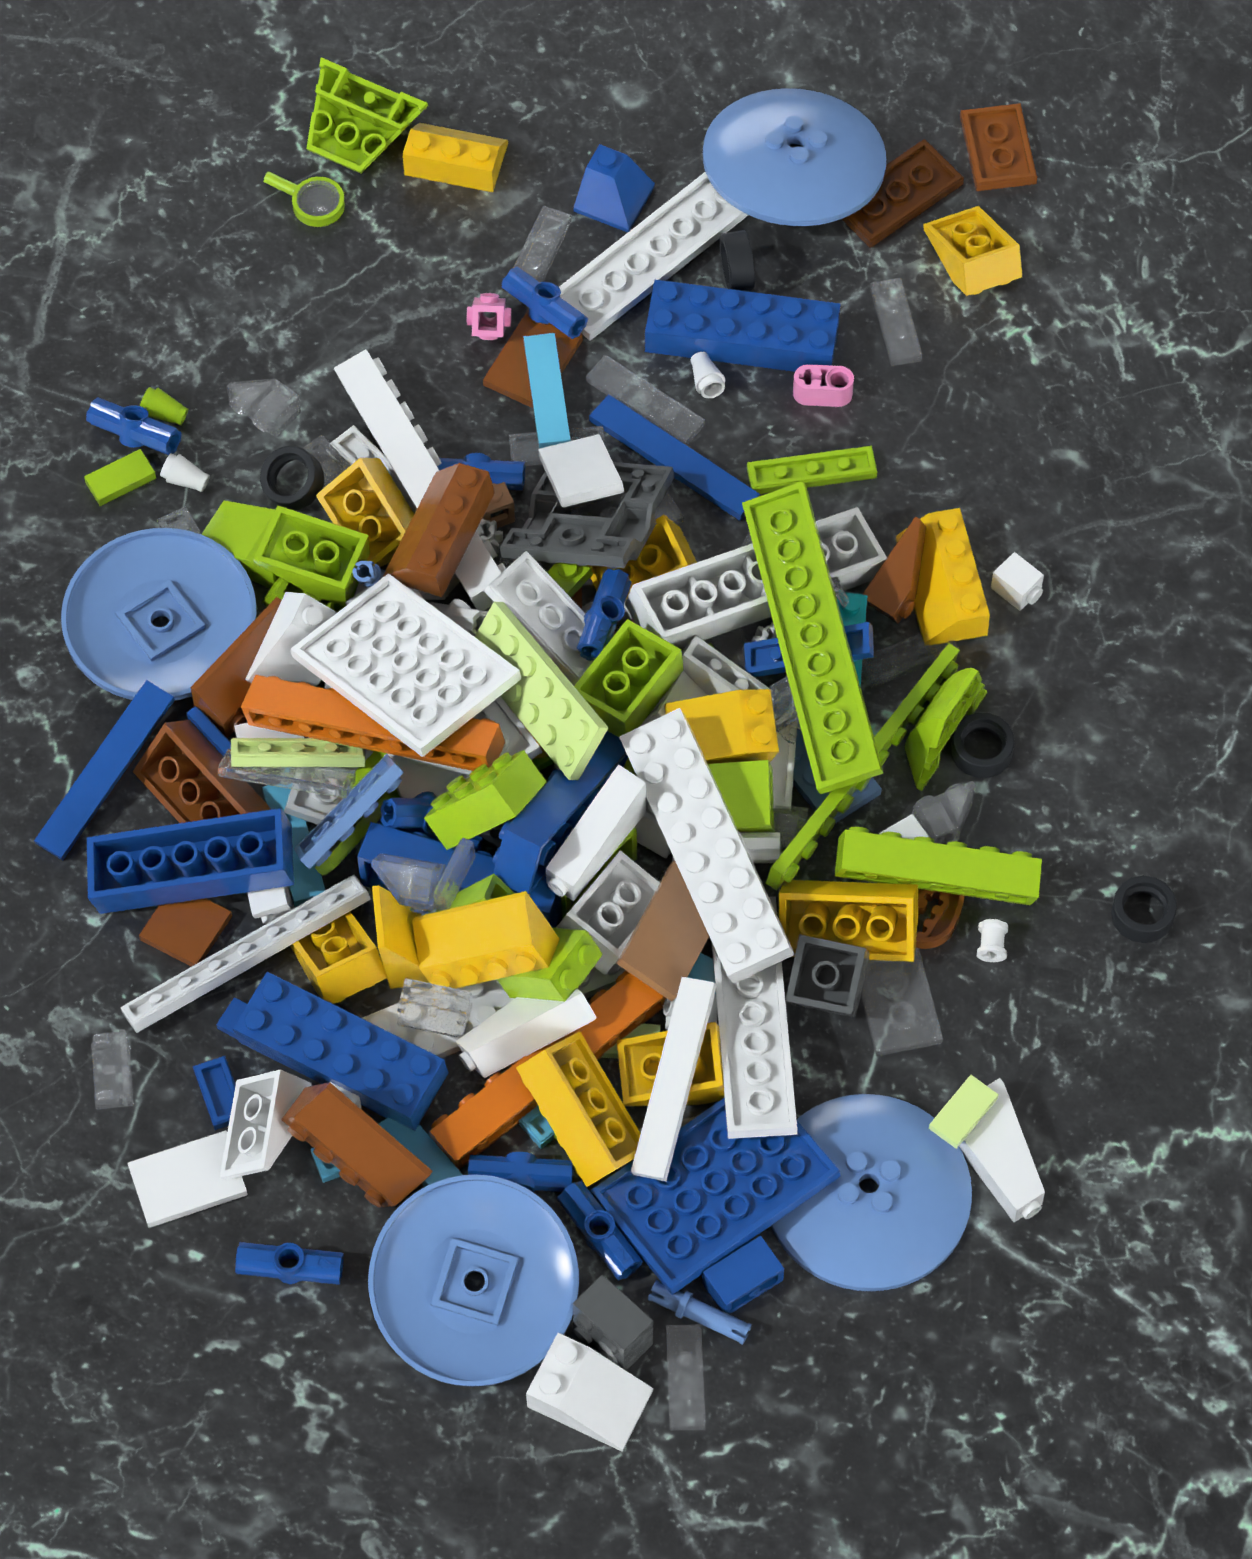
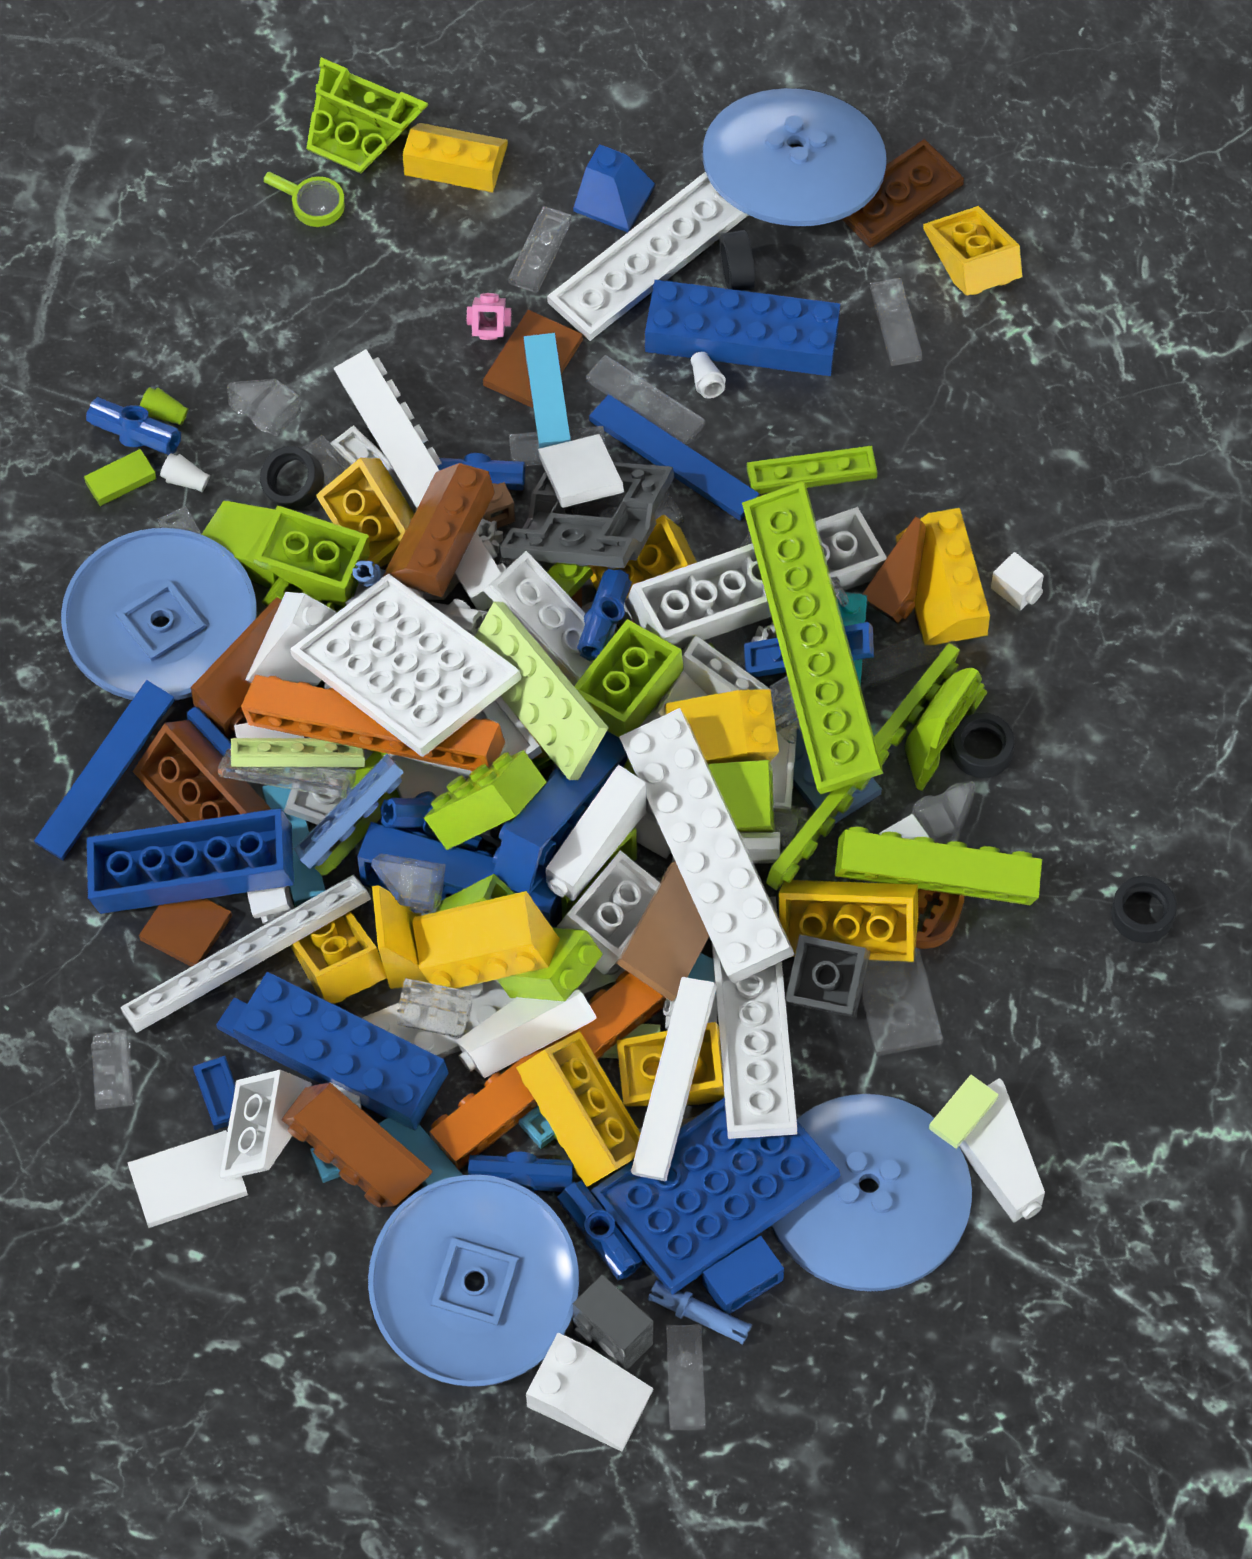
(311, 1267): blue piece -> none
(454, 874): clear tile -> none
(544, 302): blue piece -> none
(816, 385): bright pink beam -> none
(992, 940): white bush -> none
(998, 147): dark orange tile -> none

